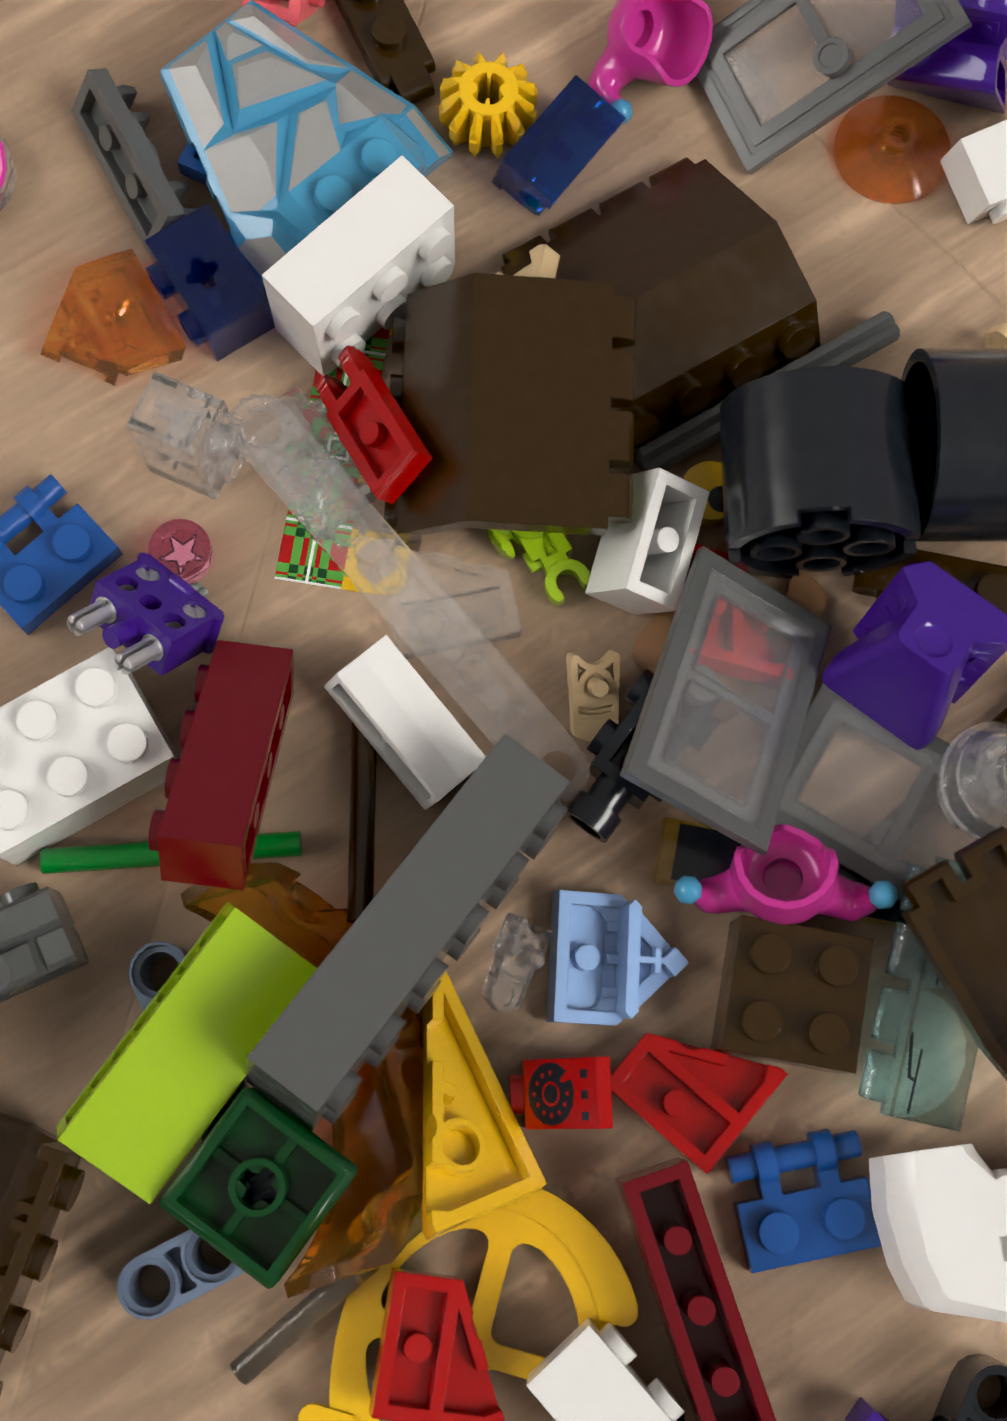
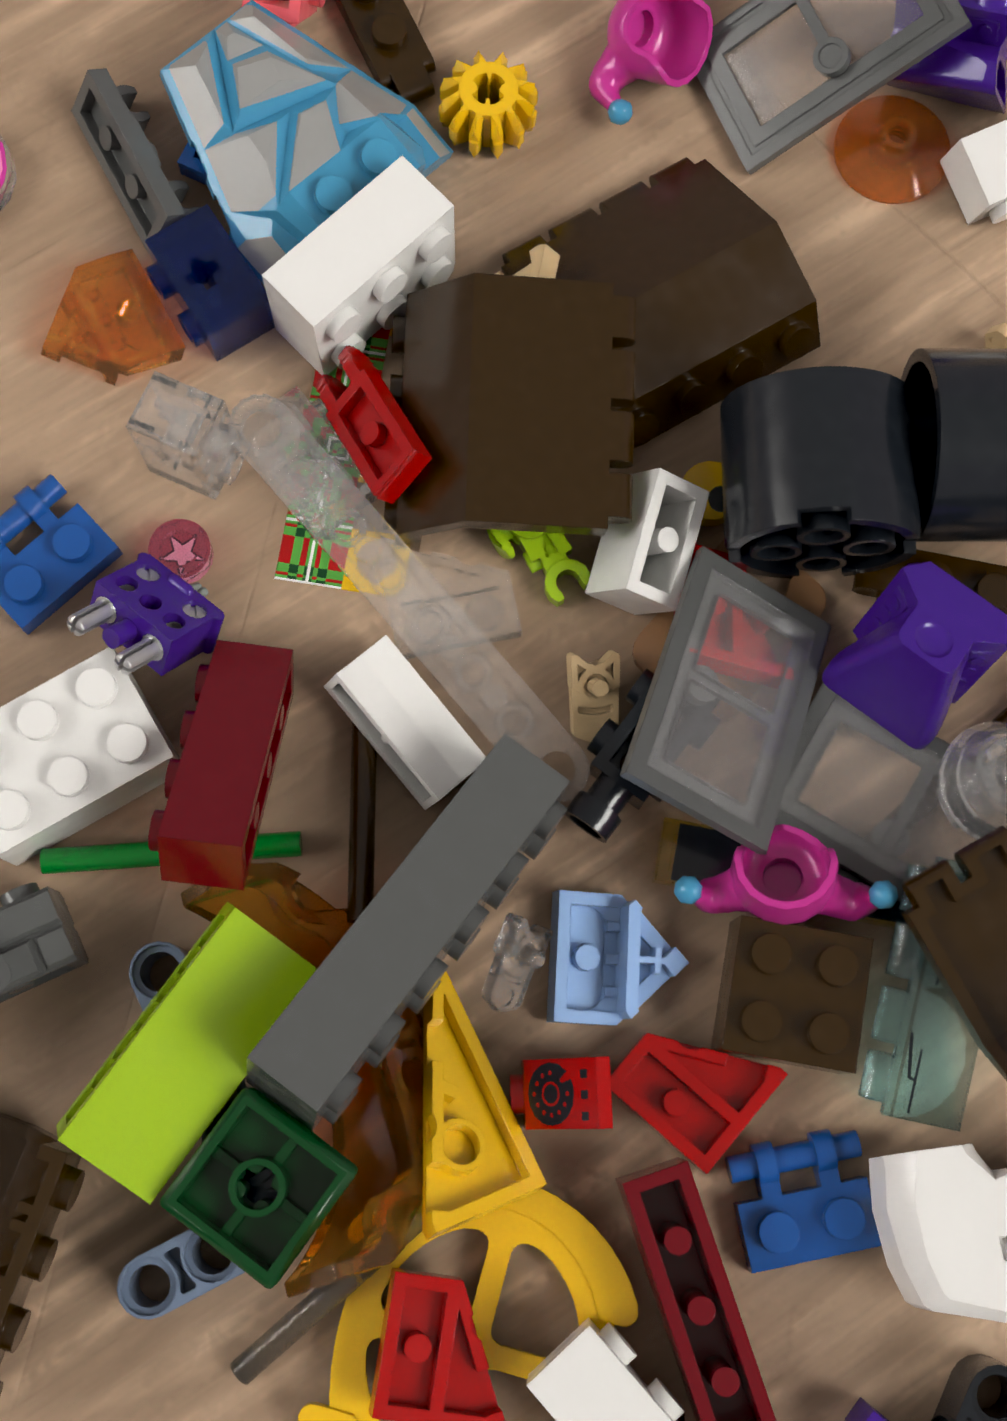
(557, 146): clear blue hinge -> none
(705, 428): dark grey axle -> none

